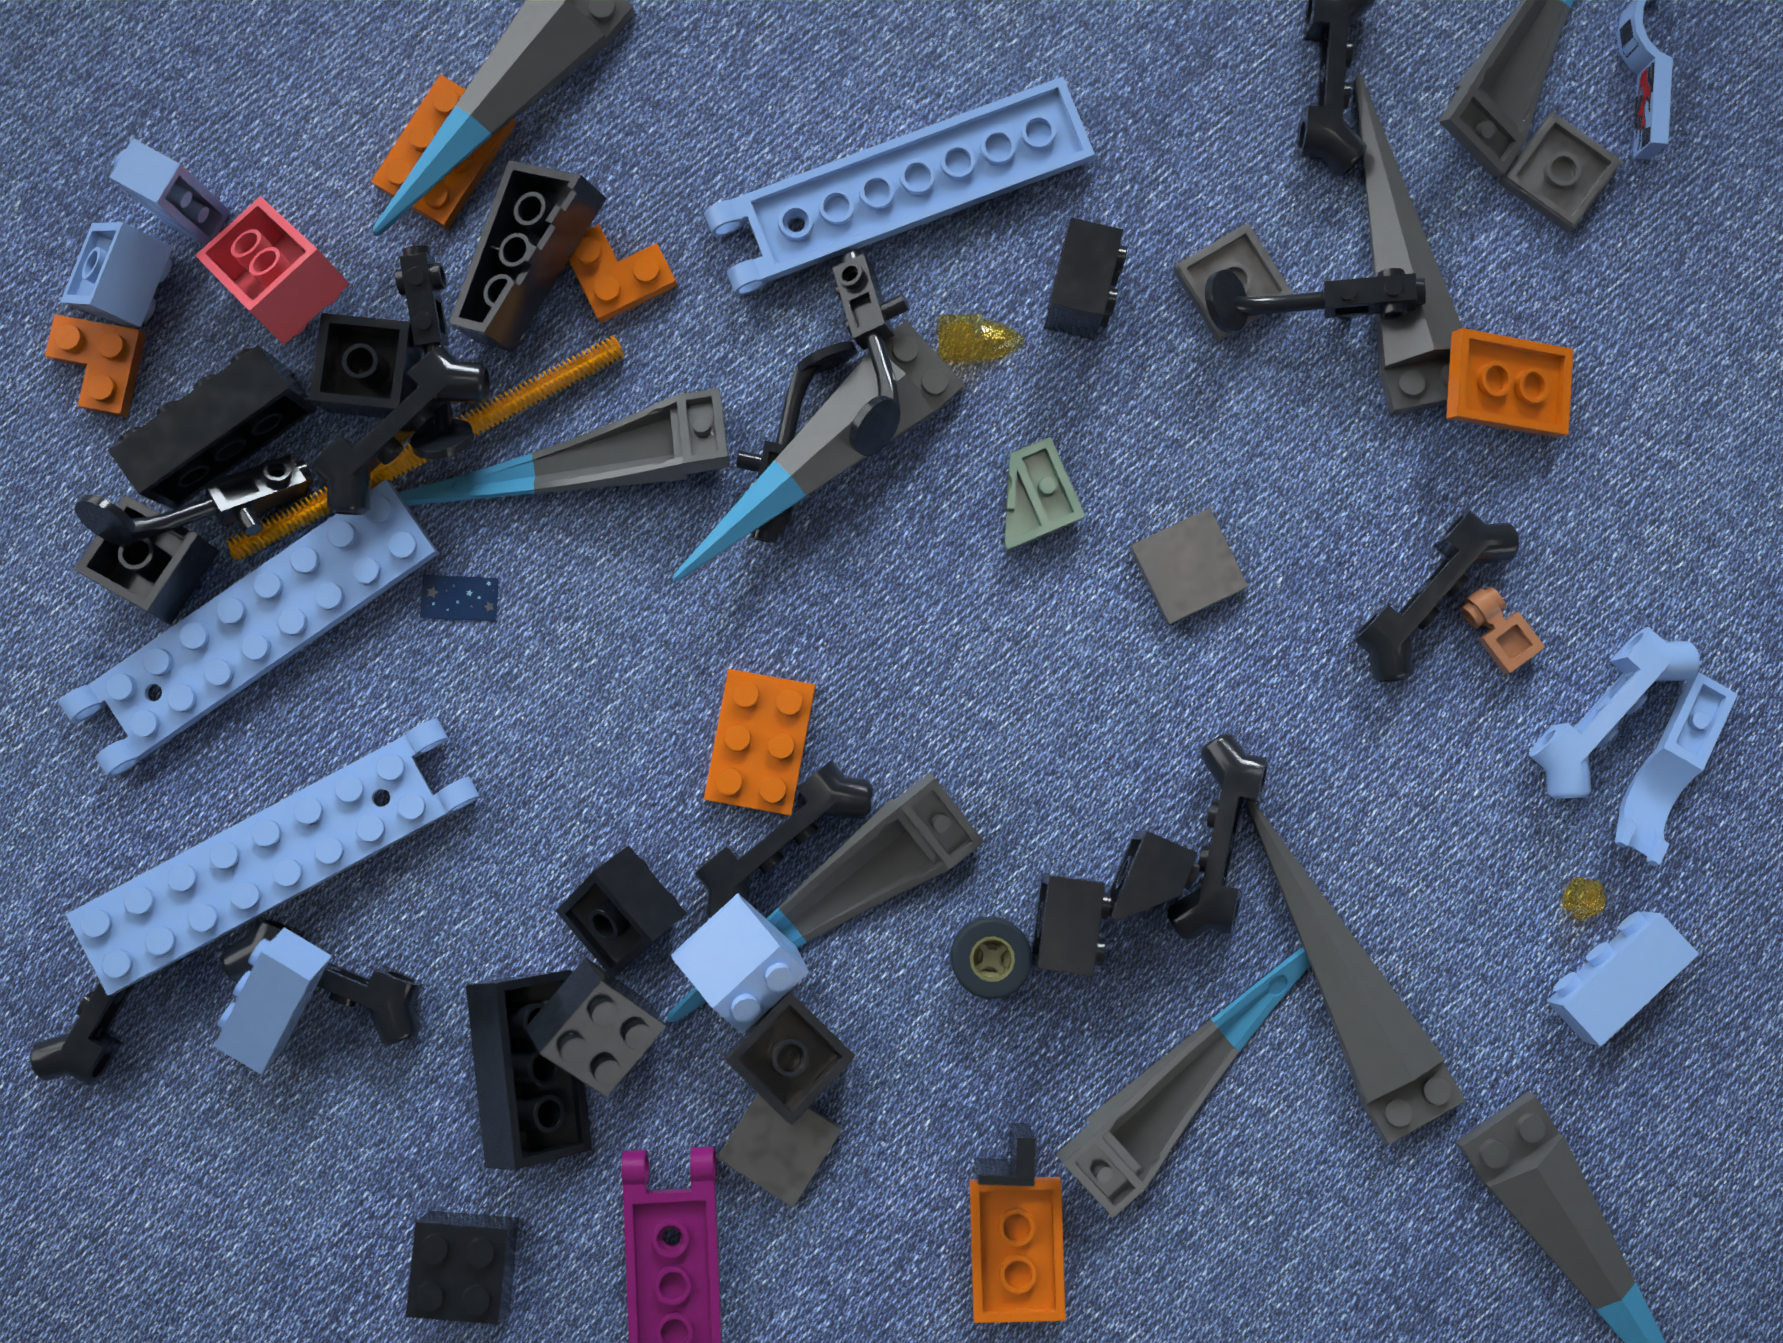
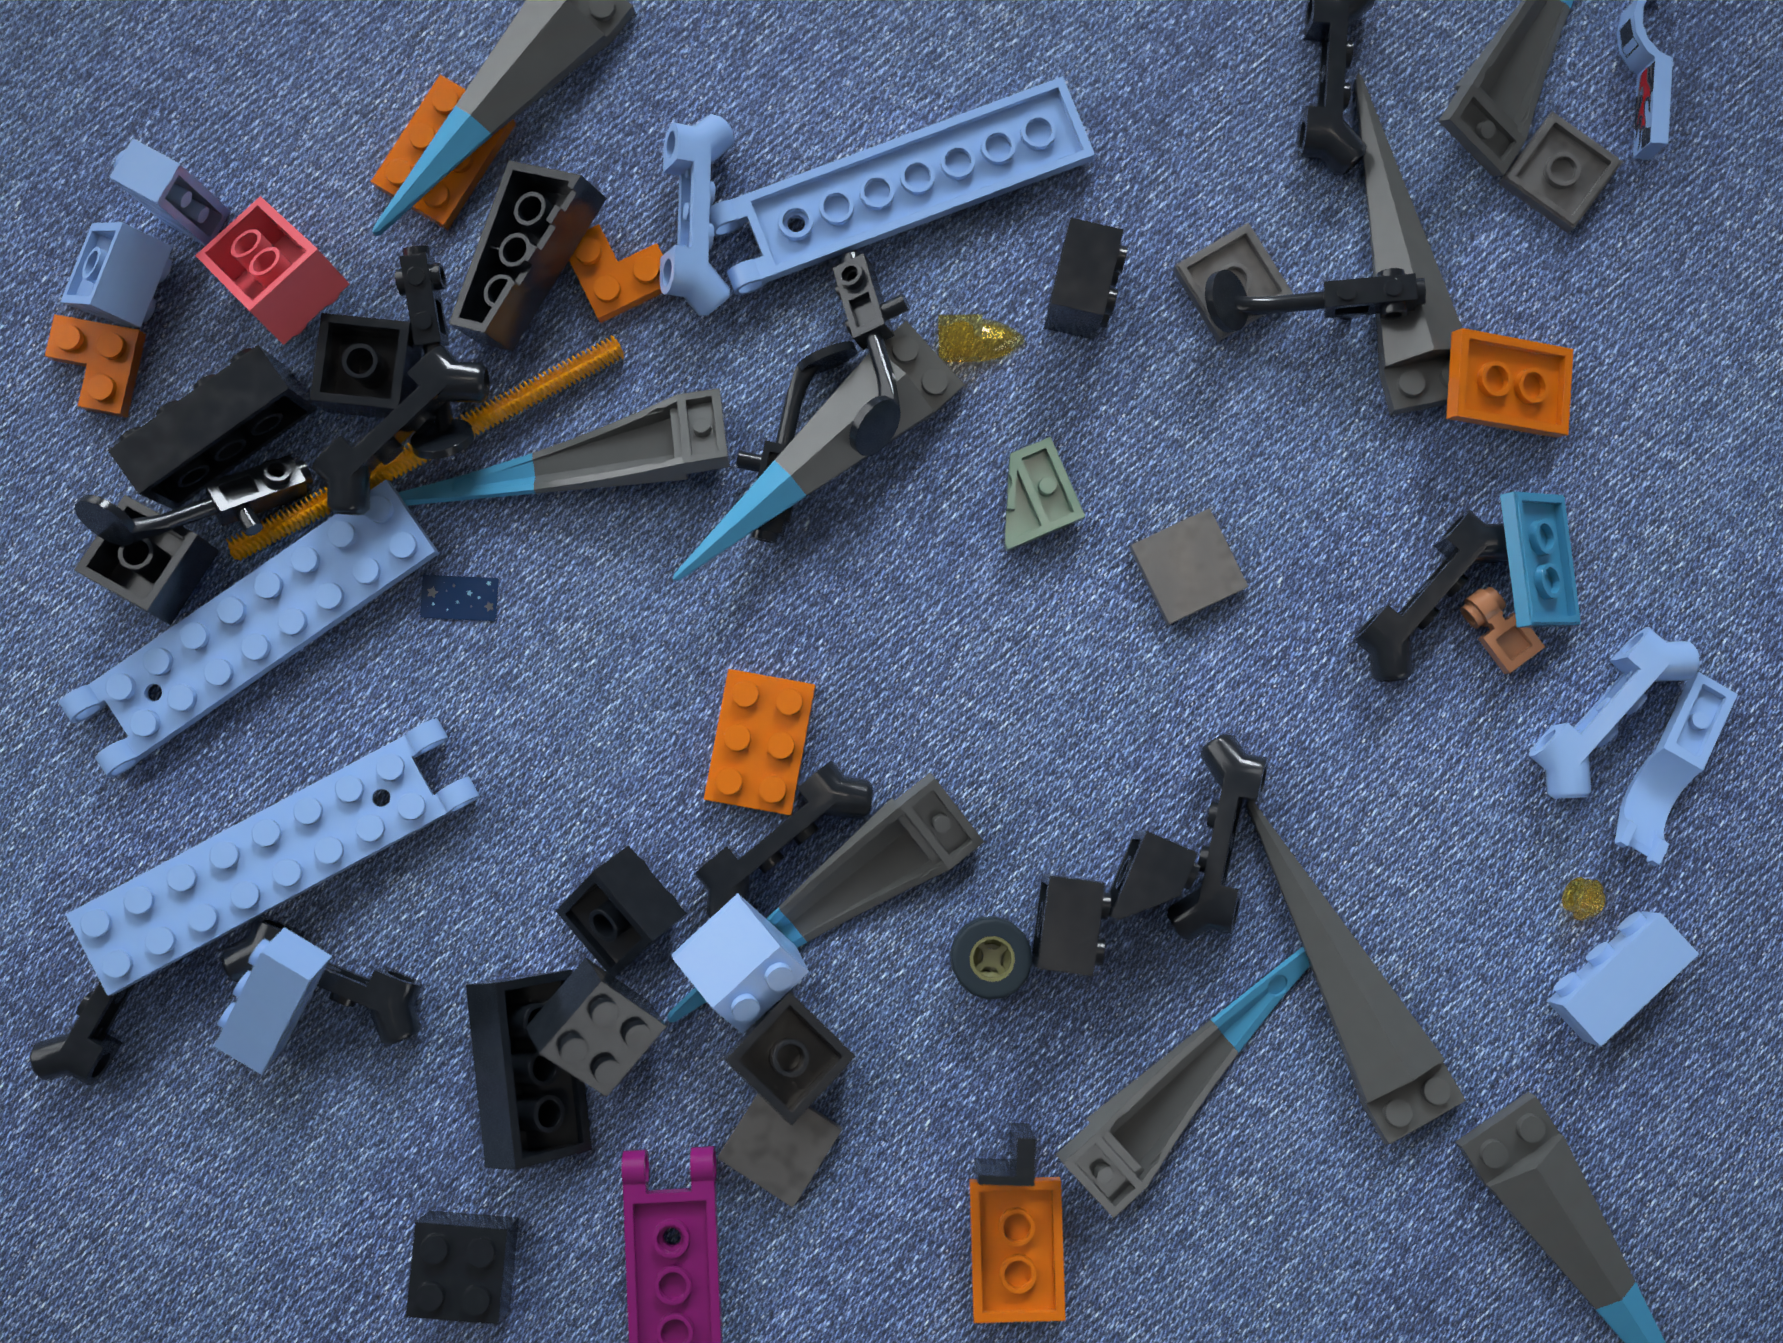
(686, 266): none -> light blue plate
(1540, 560): none -> dark azure tile

